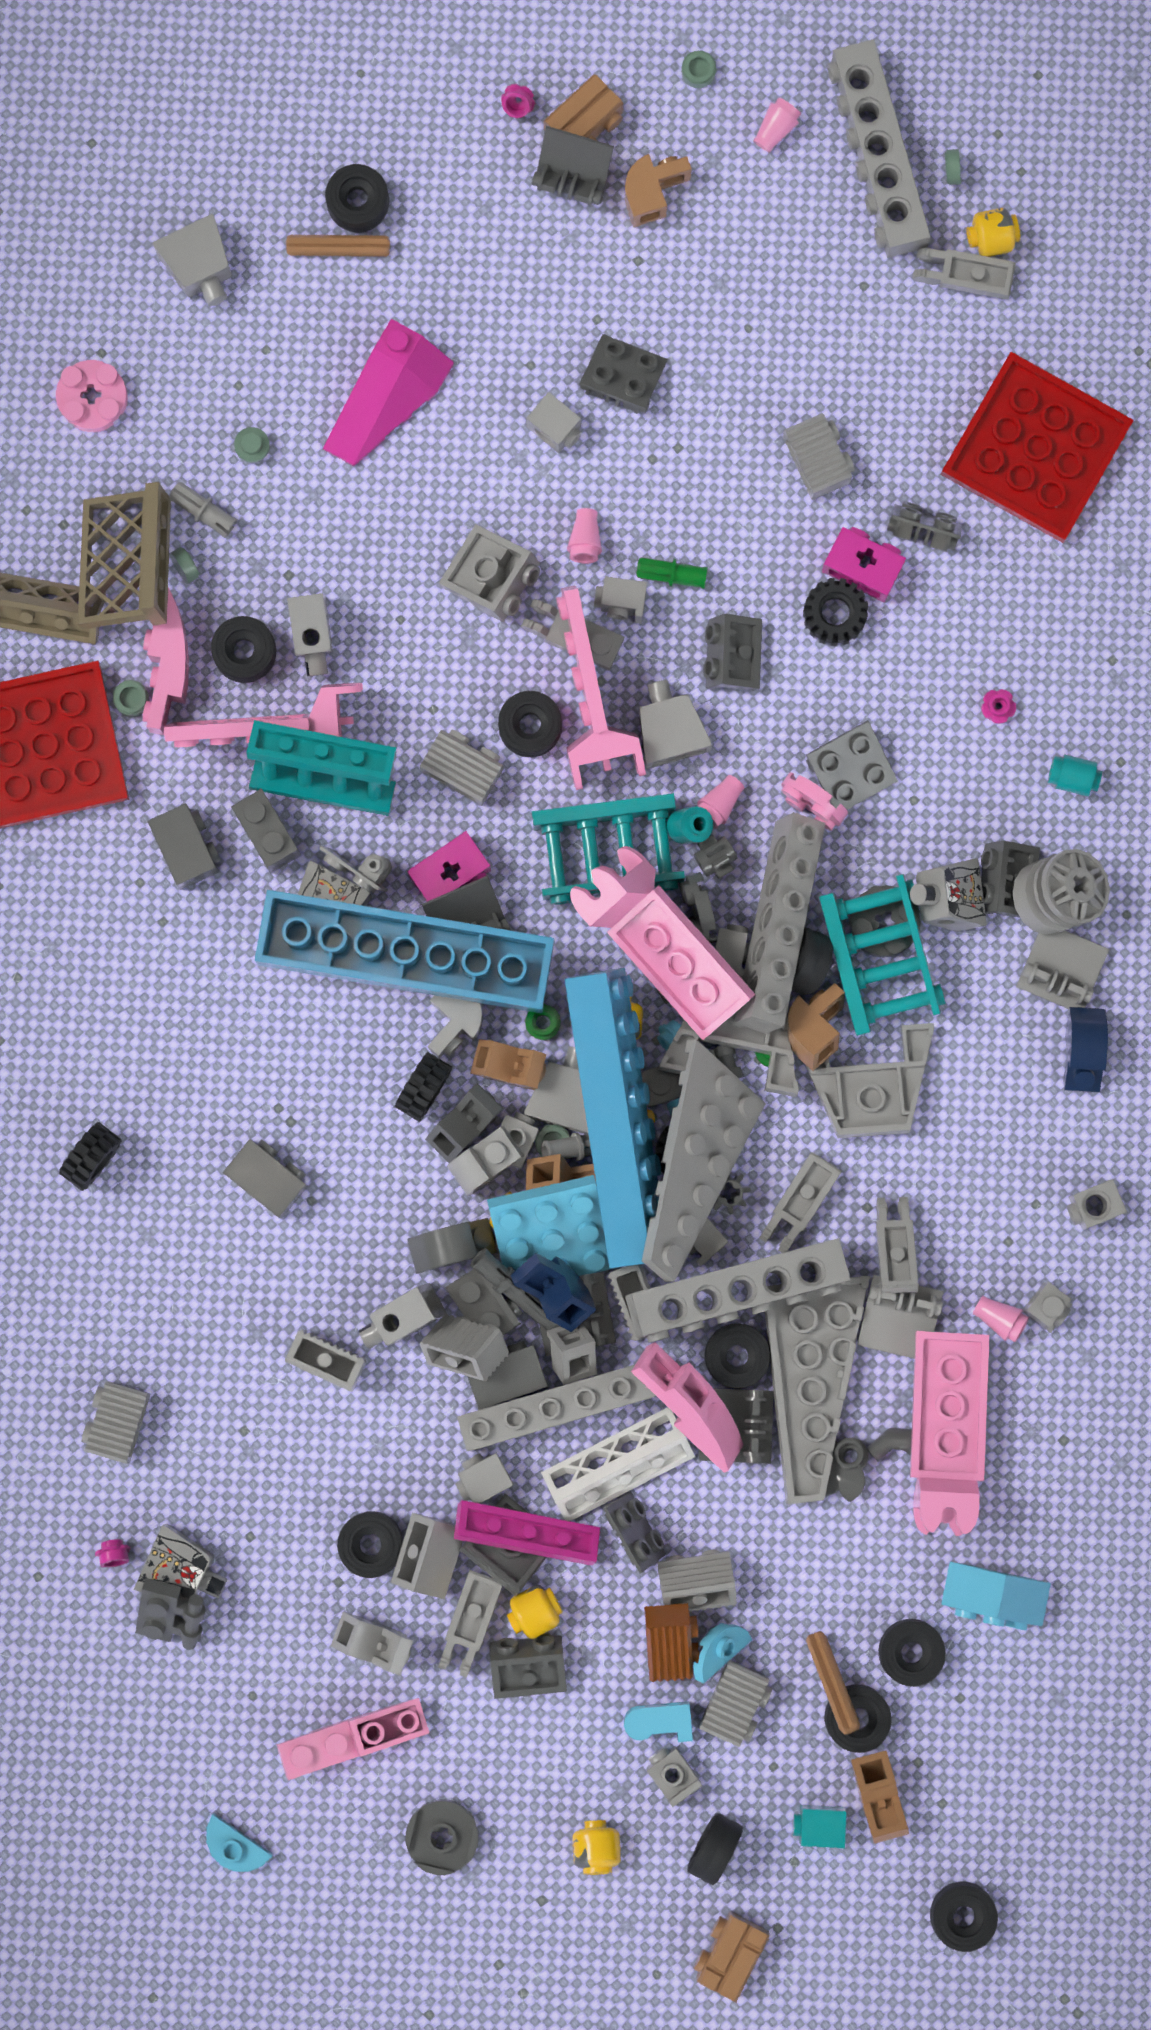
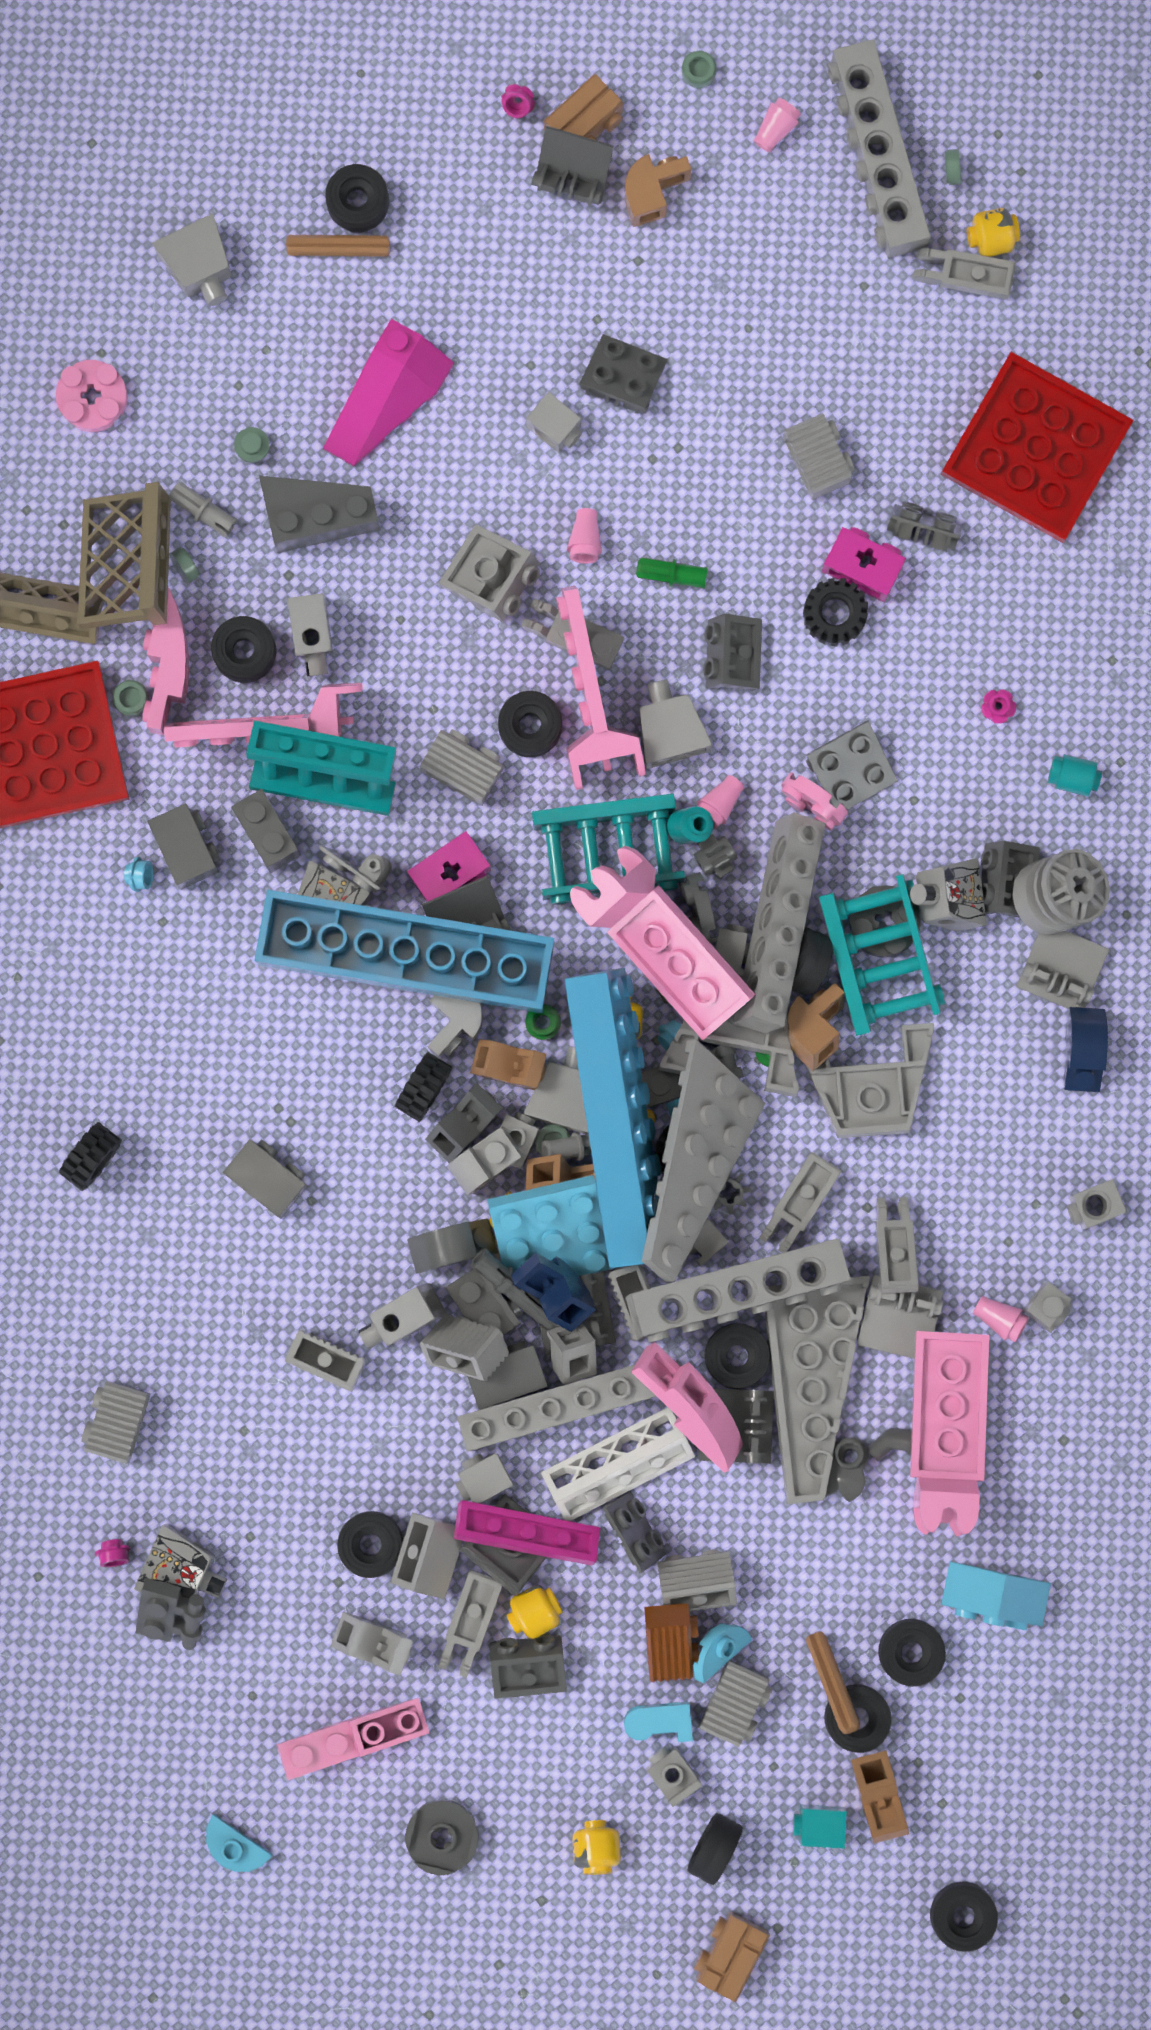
(139, 874): none -> medium azure plate
(316, 511): none -> dark grey wedge
(621, 598): light grey brick -> none

